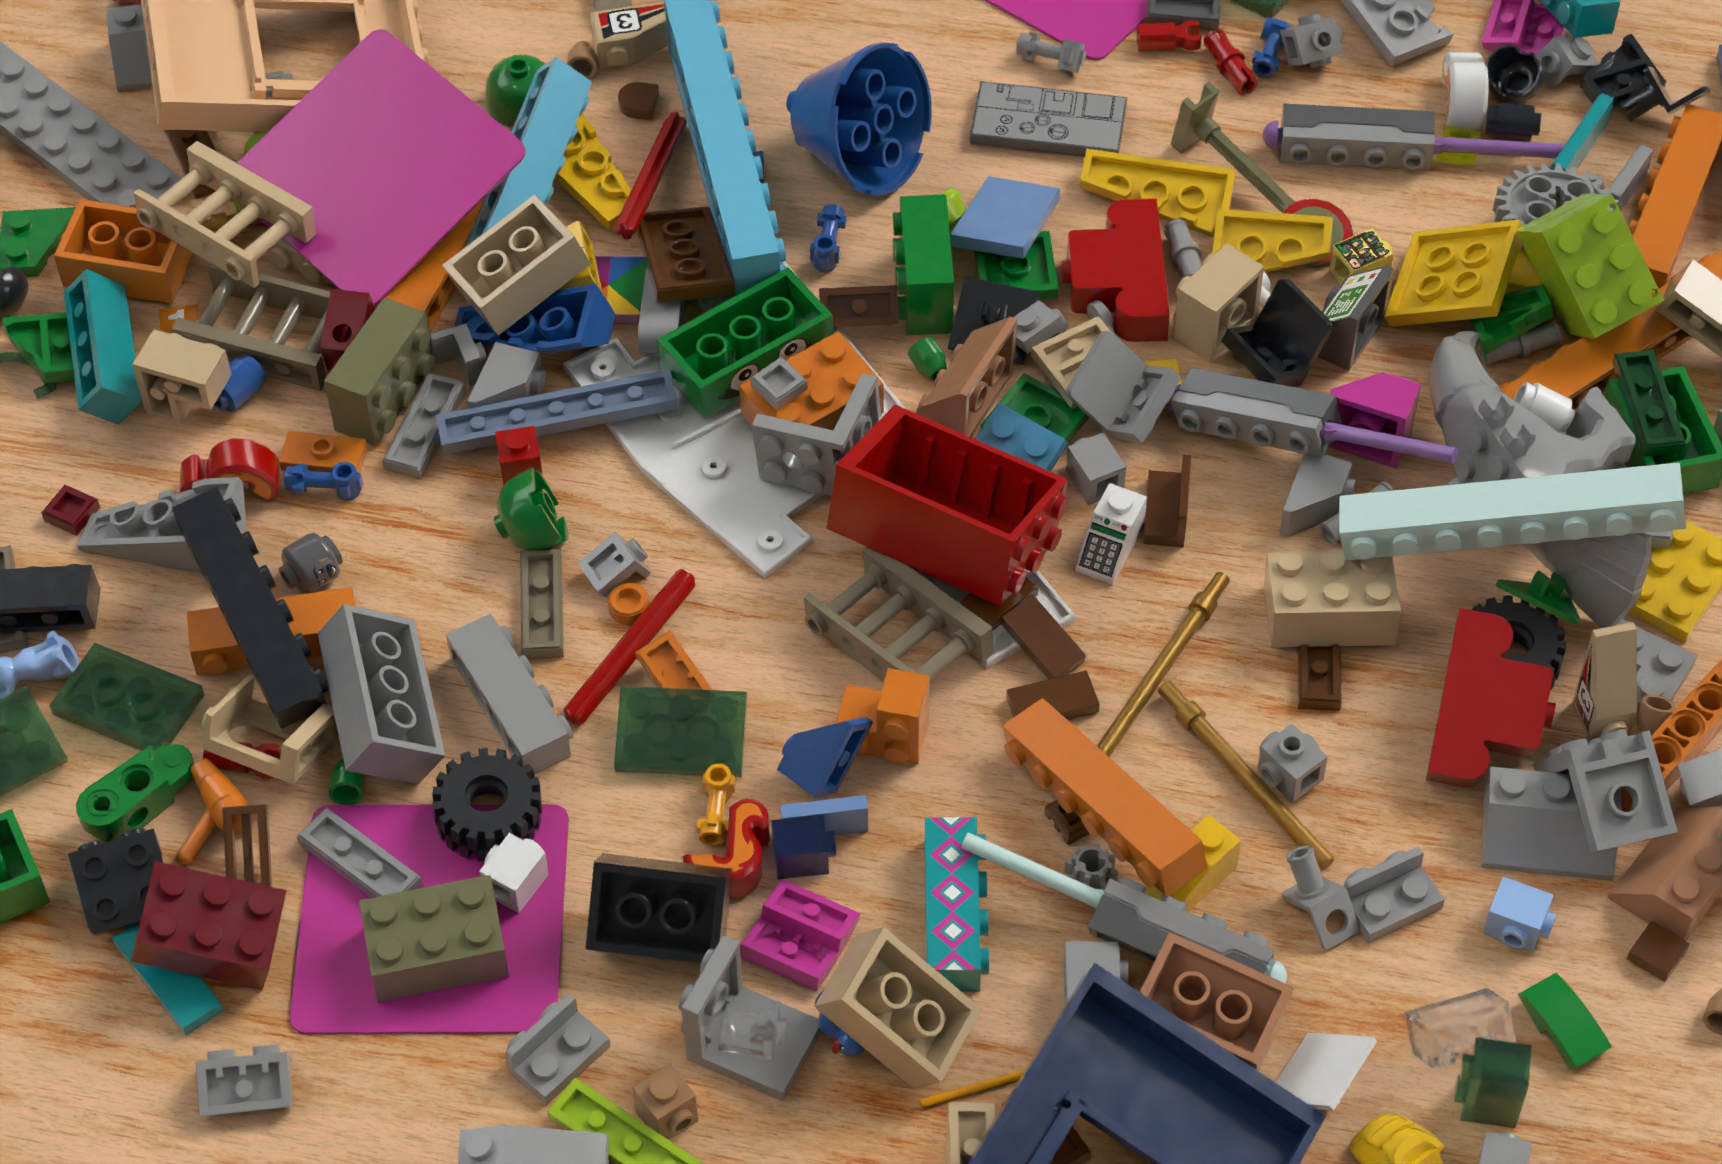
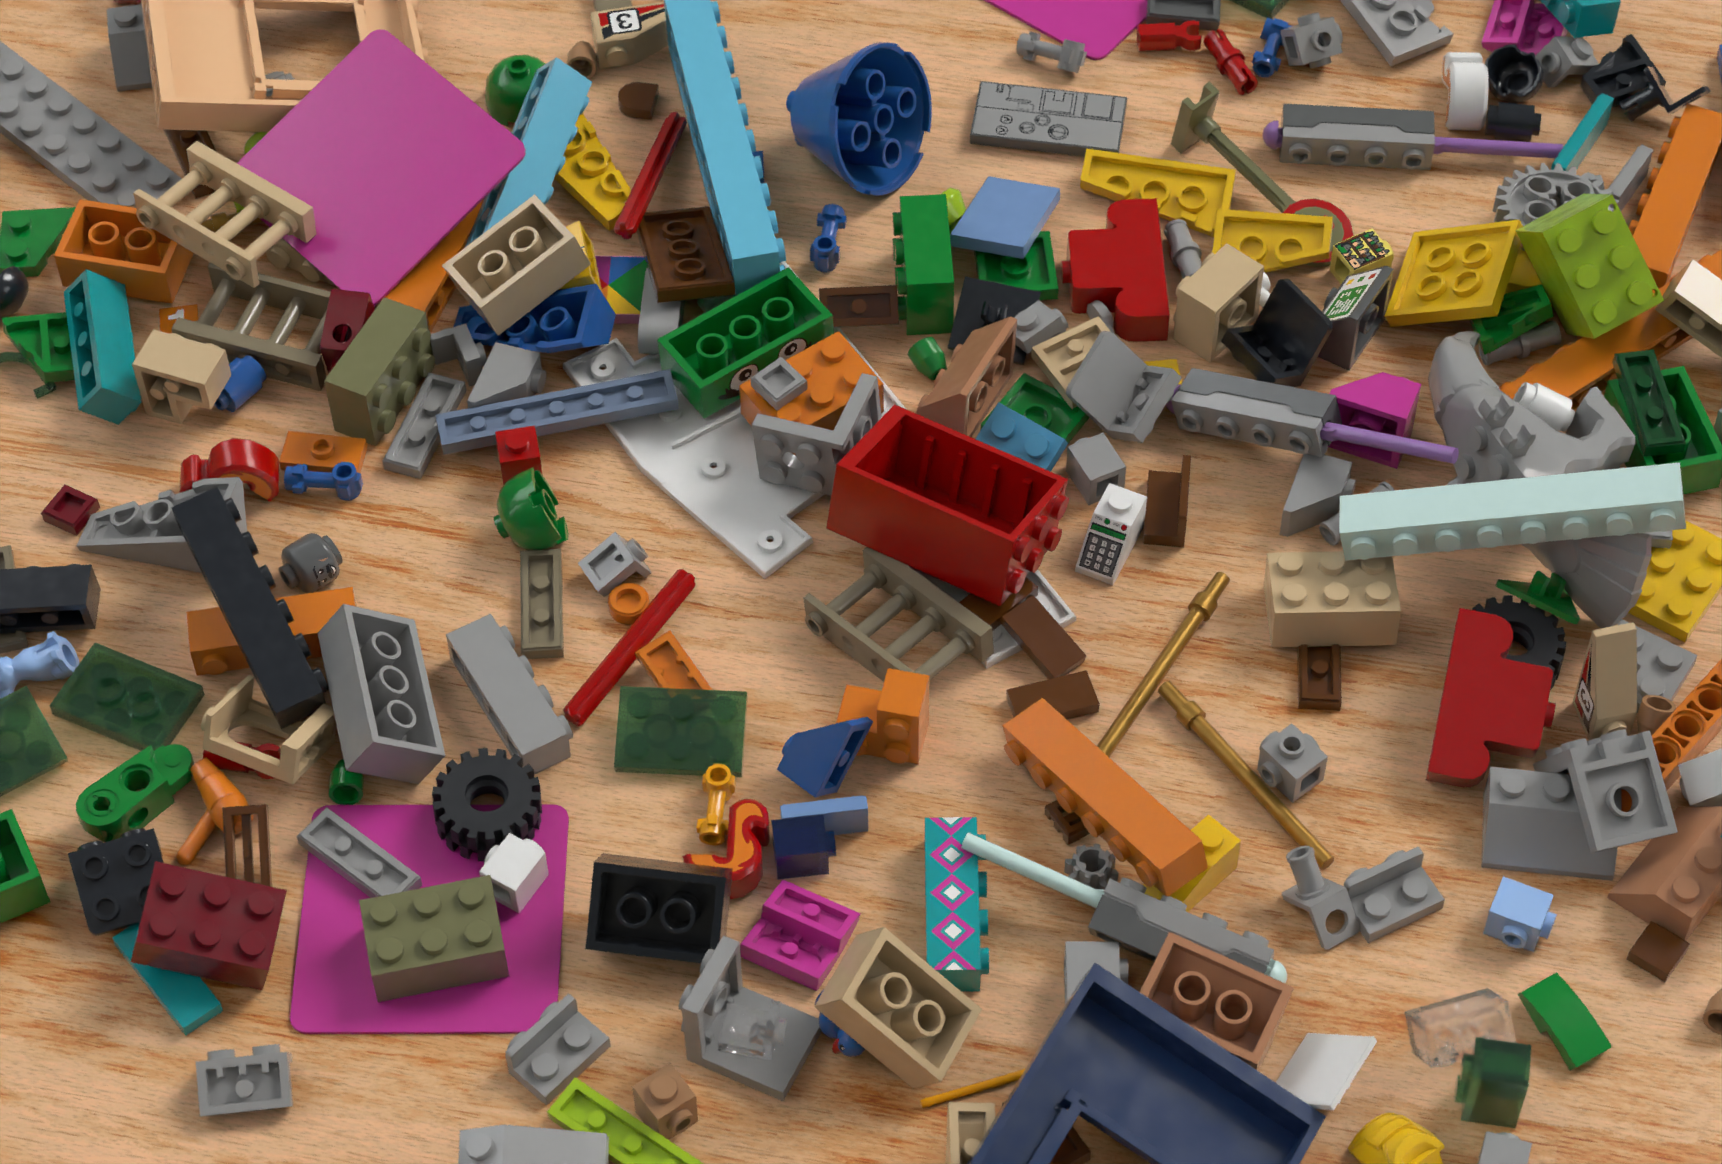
(1458, 158): clear neon green tile -> none

